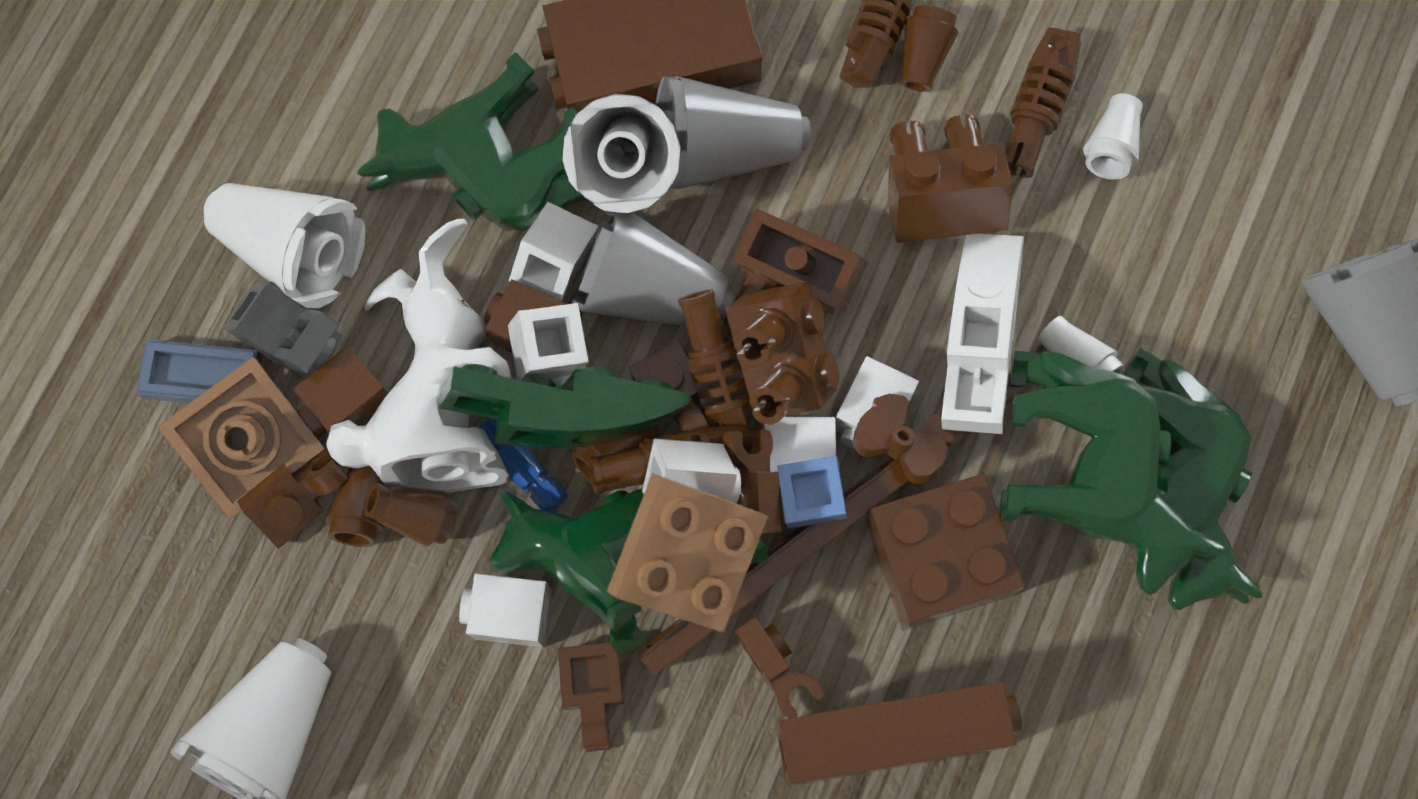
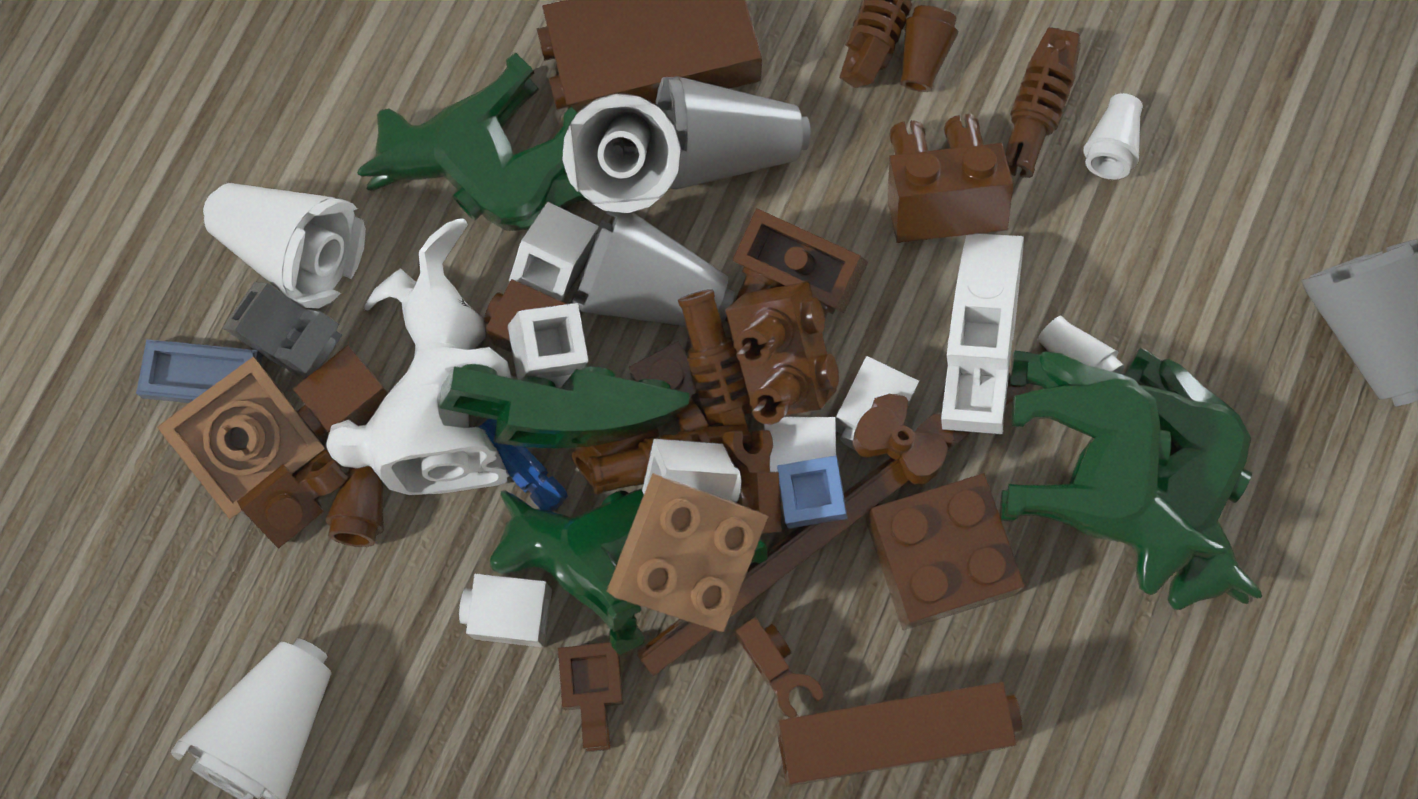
(413, 512): reddish brown cone -> none

